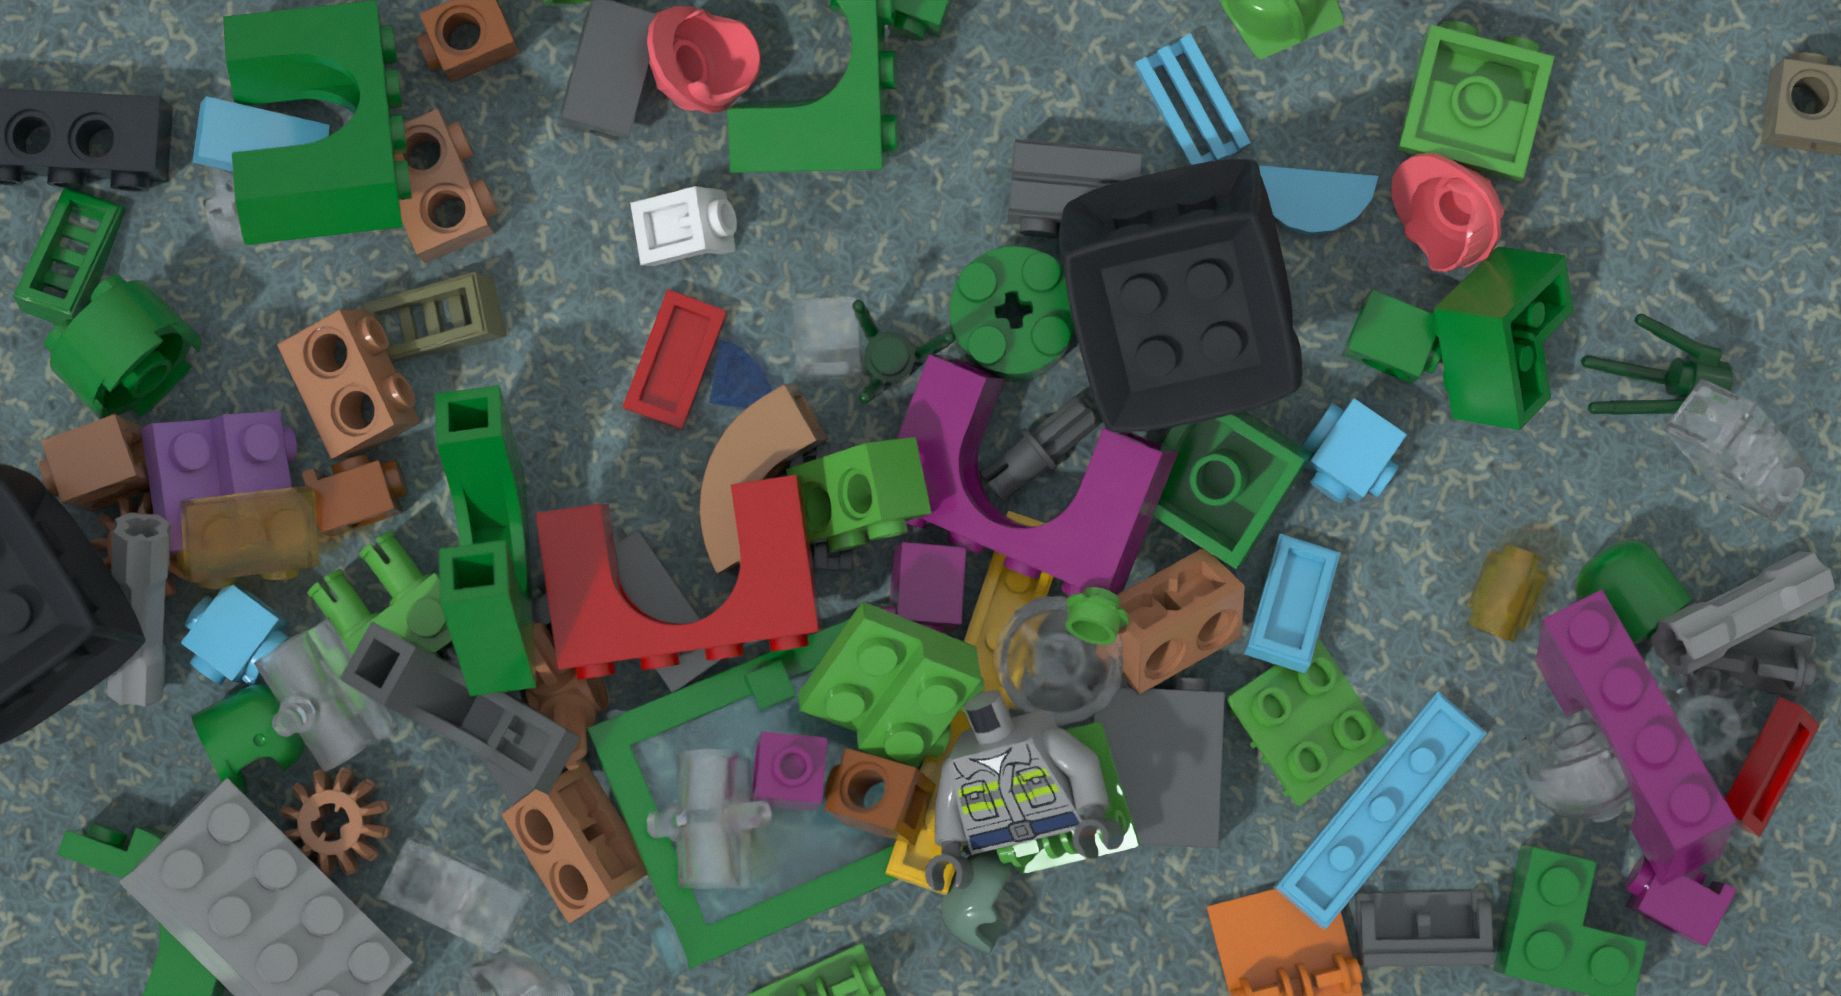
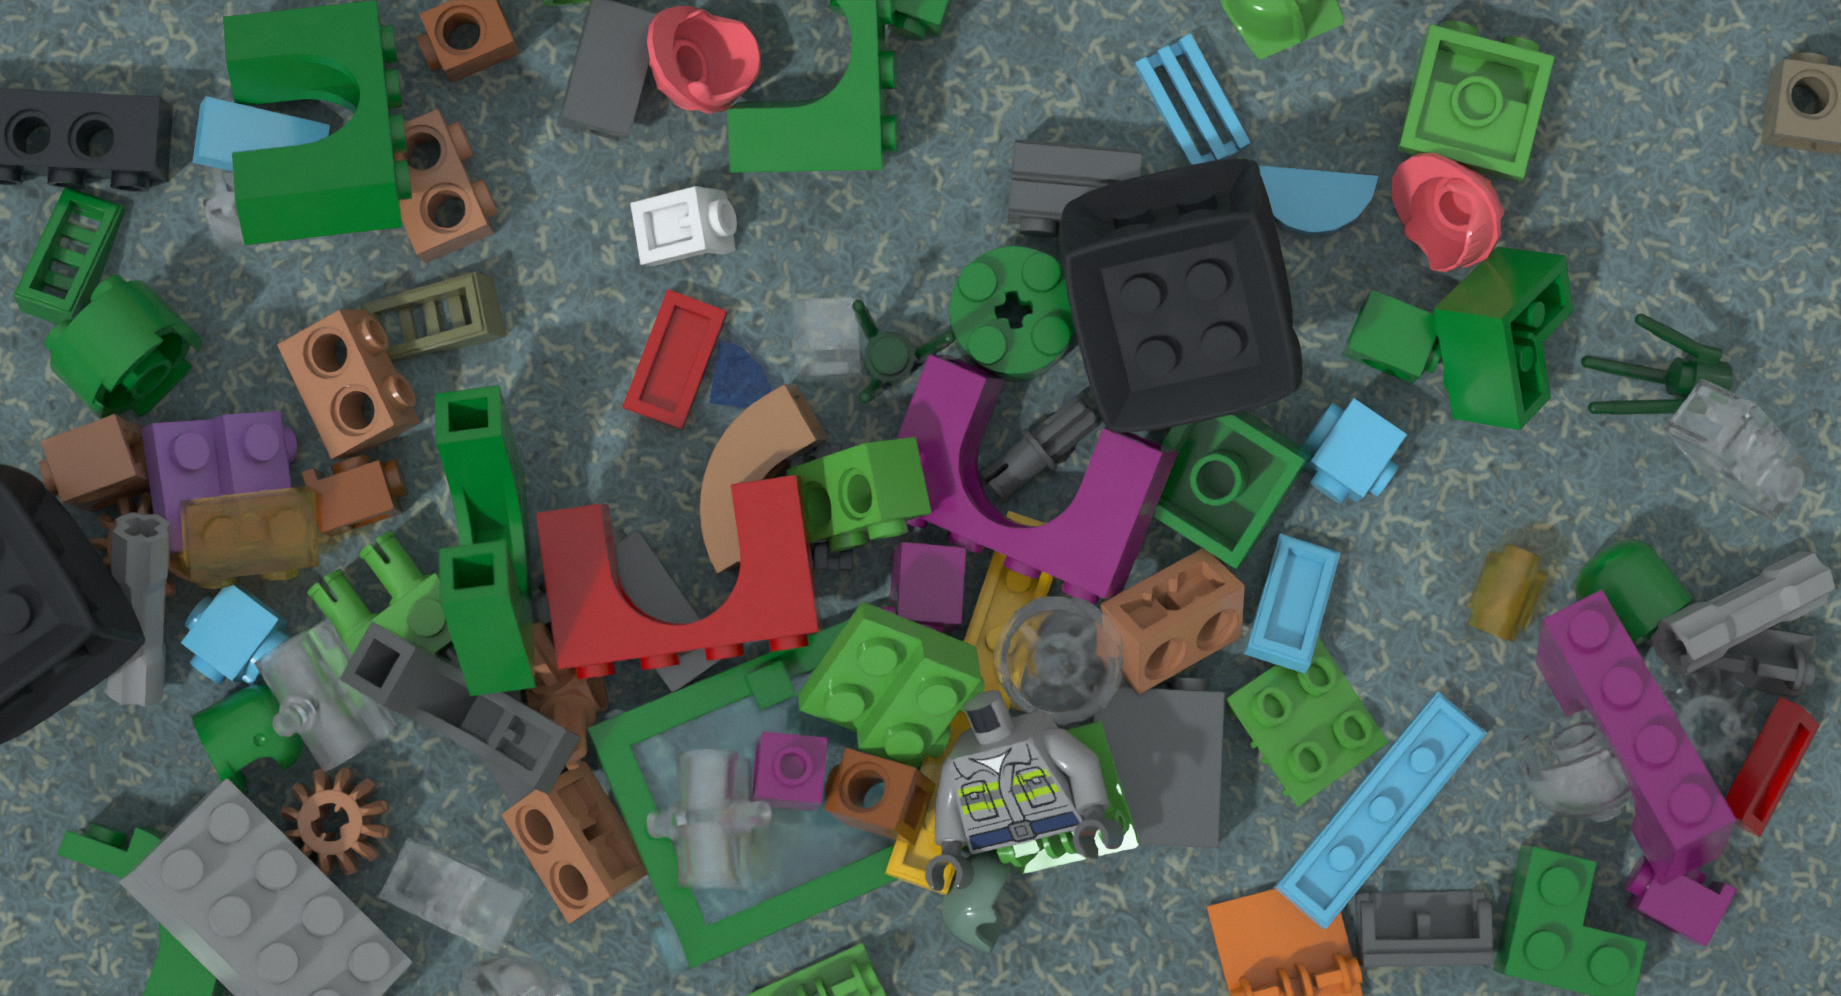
(1095, 616): bright green plate -> none

